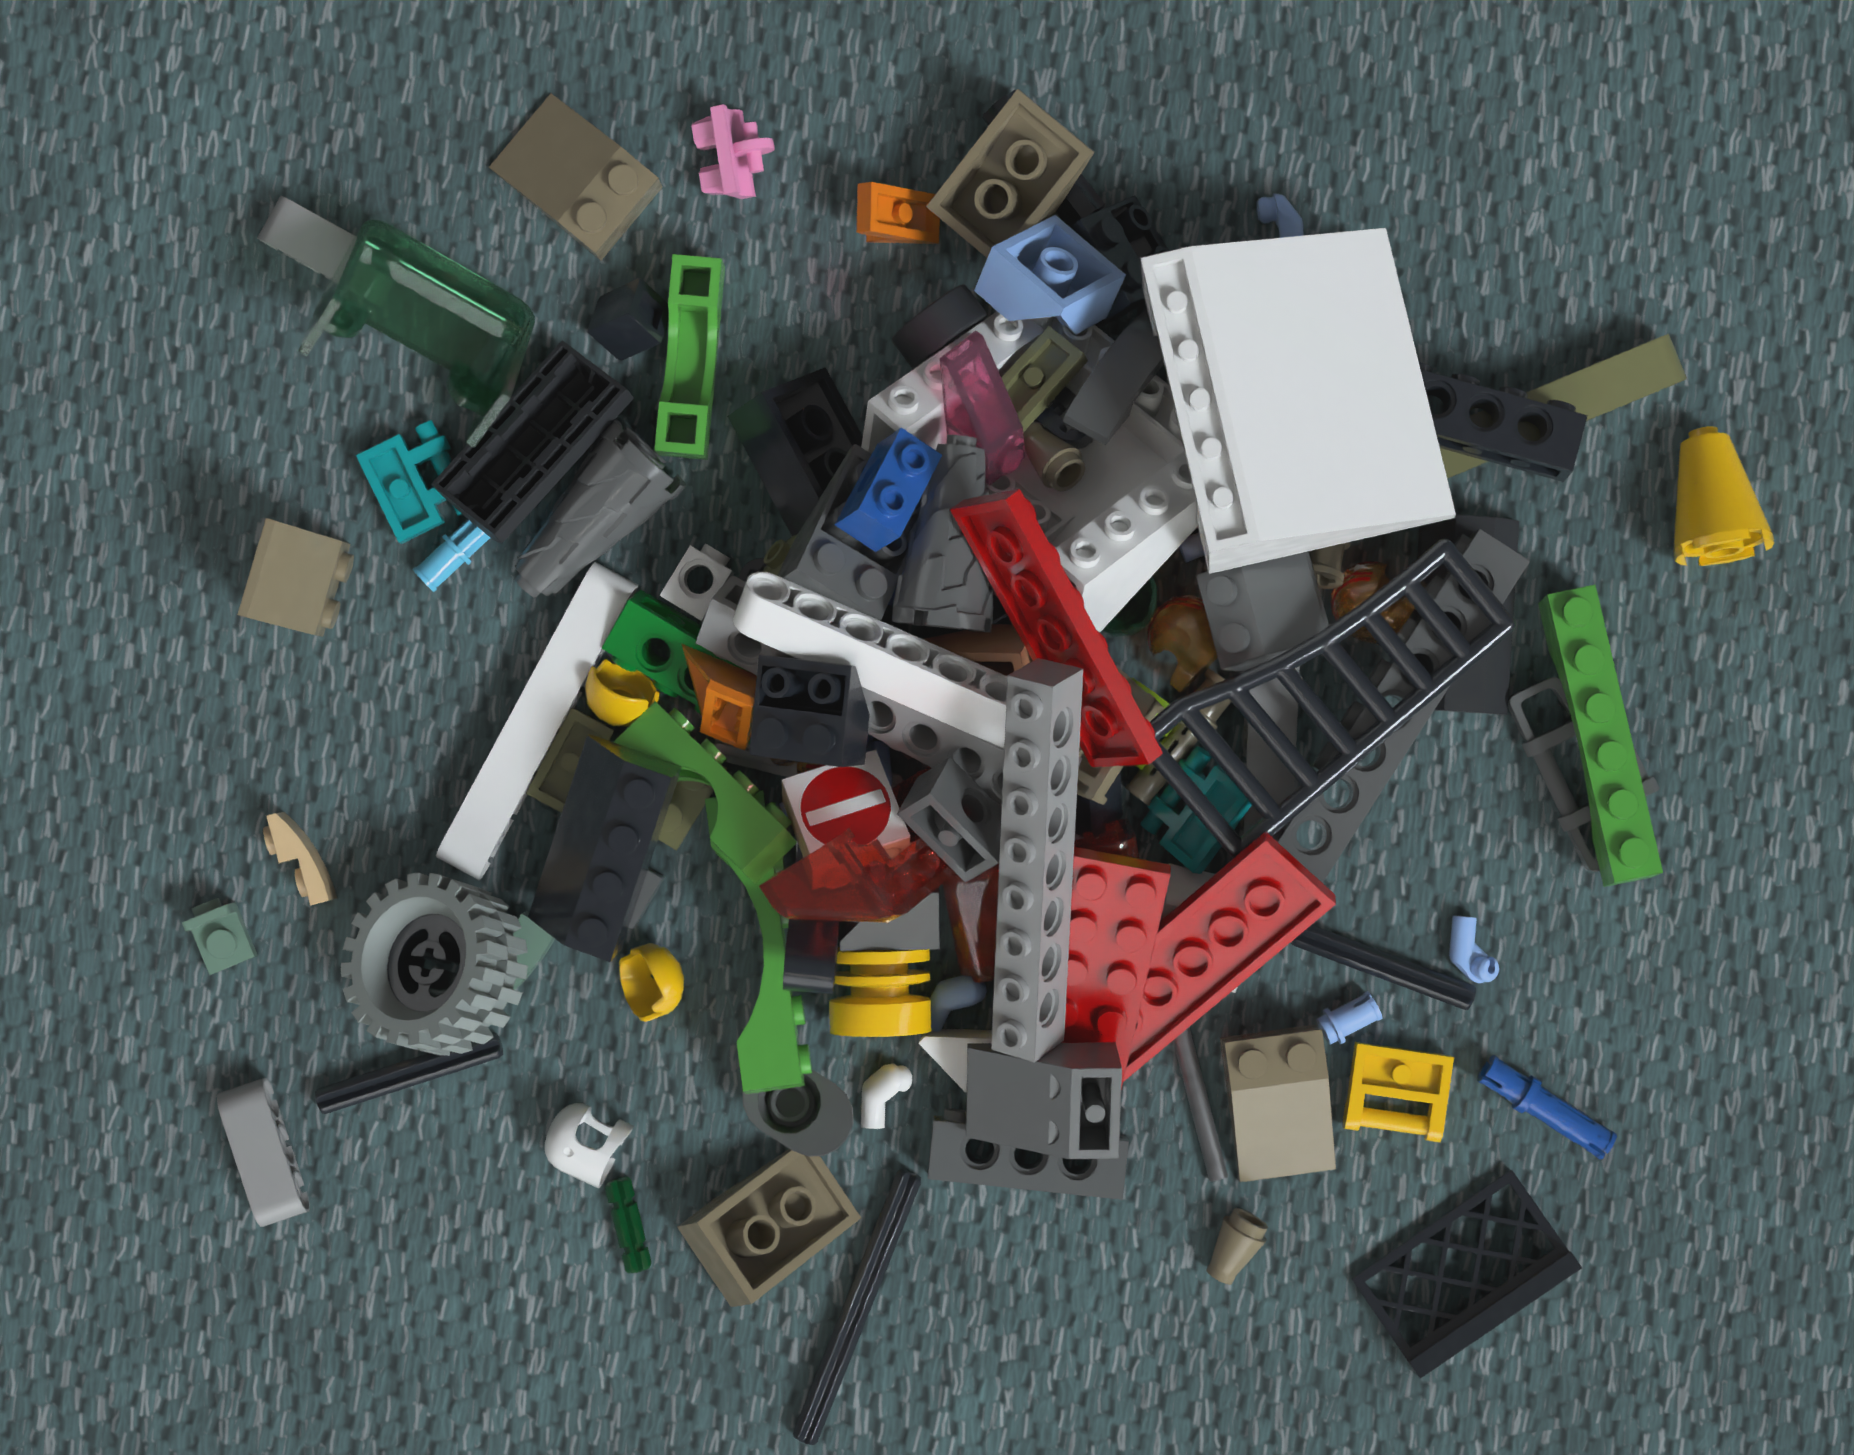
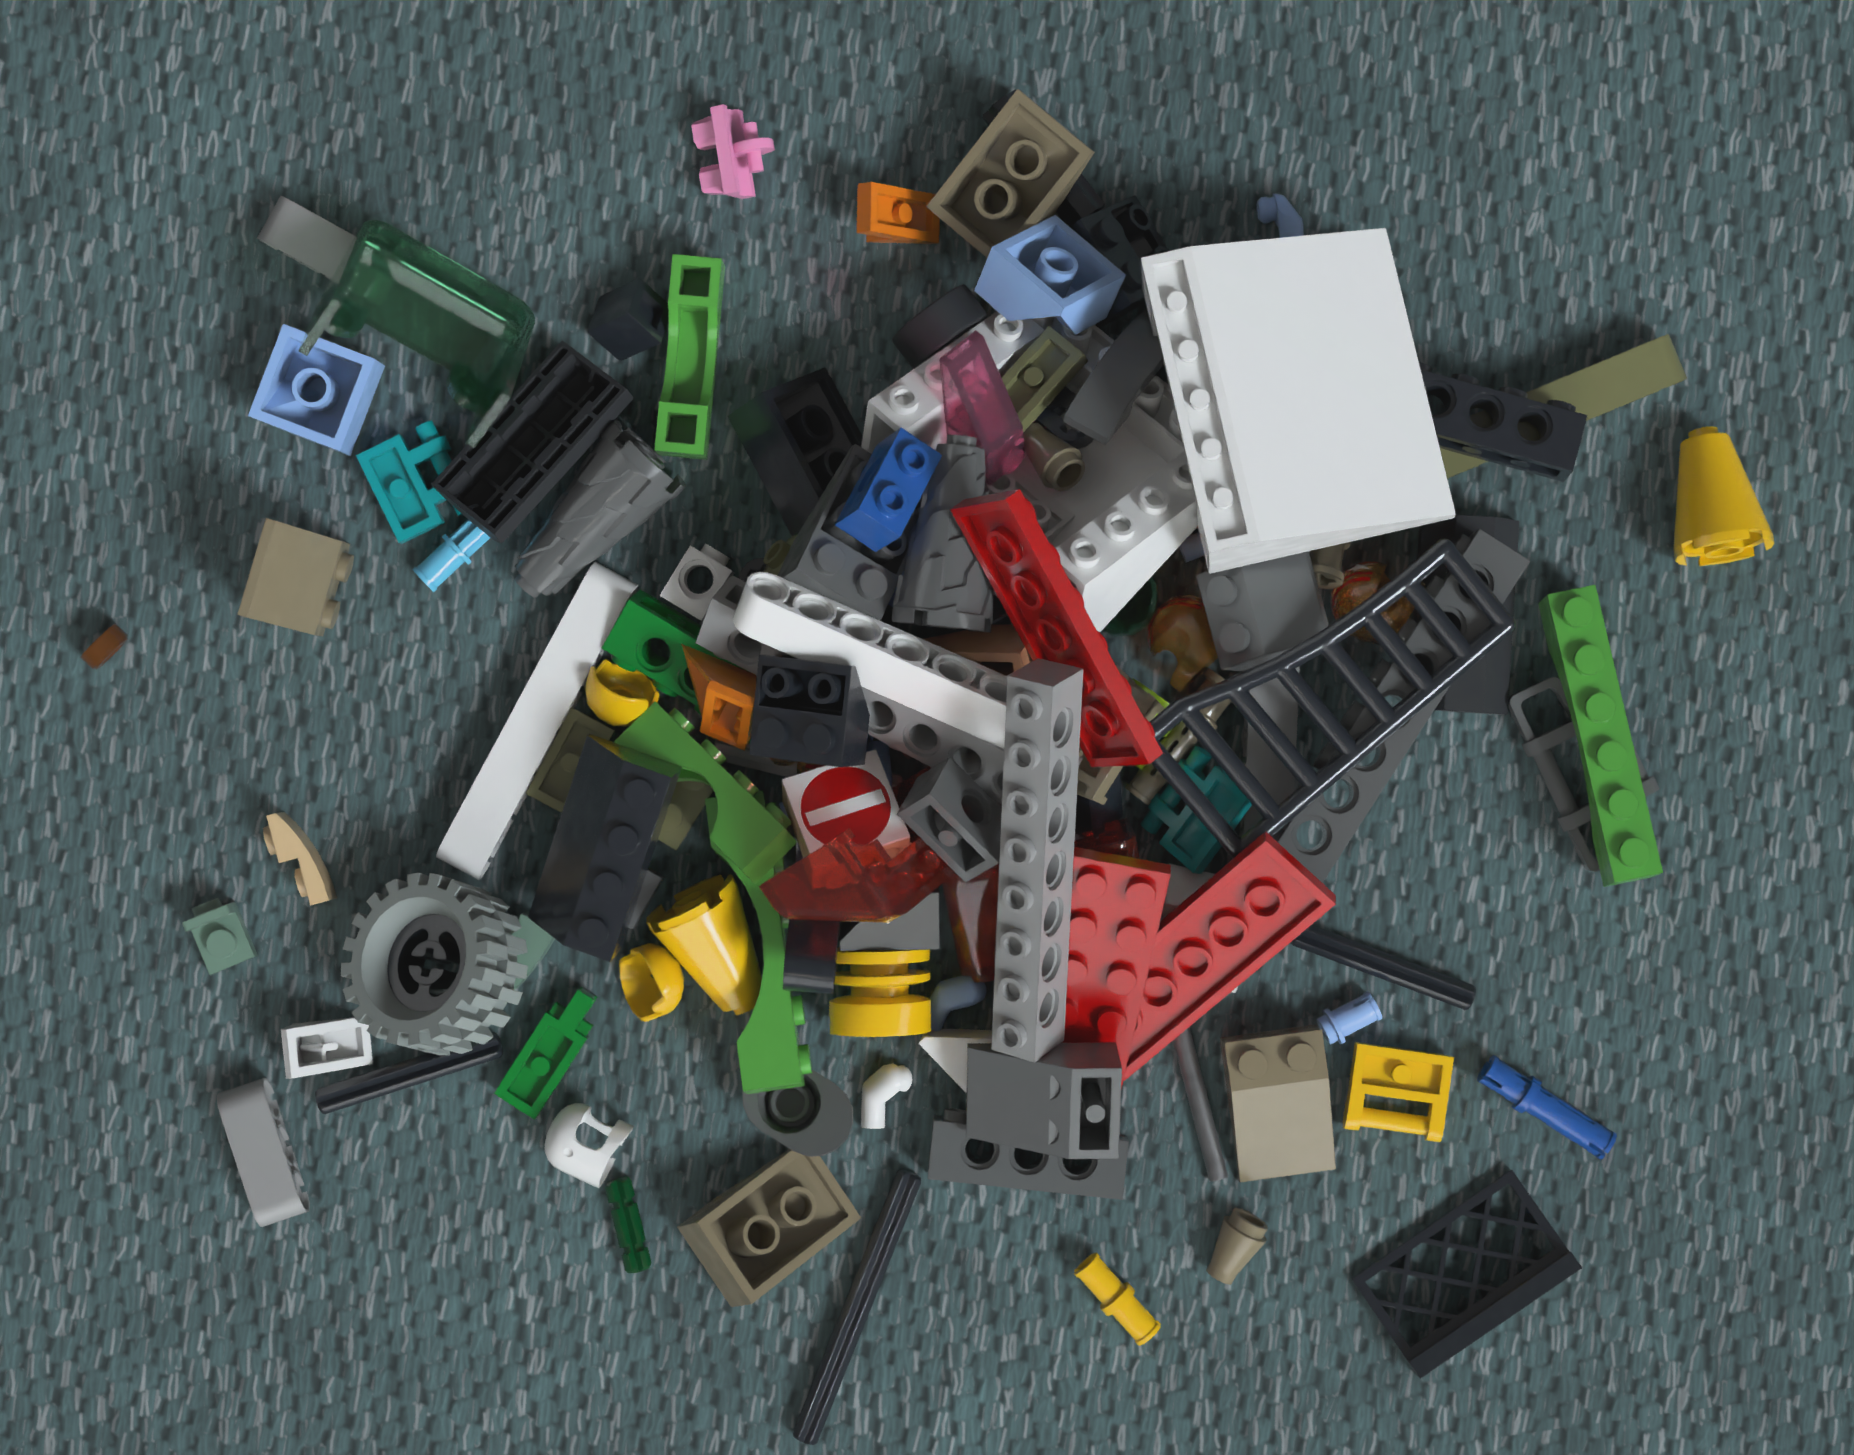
(104, 647): none -> reddish brown tile
(319, 393): none -> light blue slope
(325, 1046): none -> white slope
(547, 1055): none -> green hinge
(577, 176): dark tan slope -> none
(712, 942): none -> yellow cone
(1117, 1299): none -> yellow pin
(1467, 954): light blue arm -> none

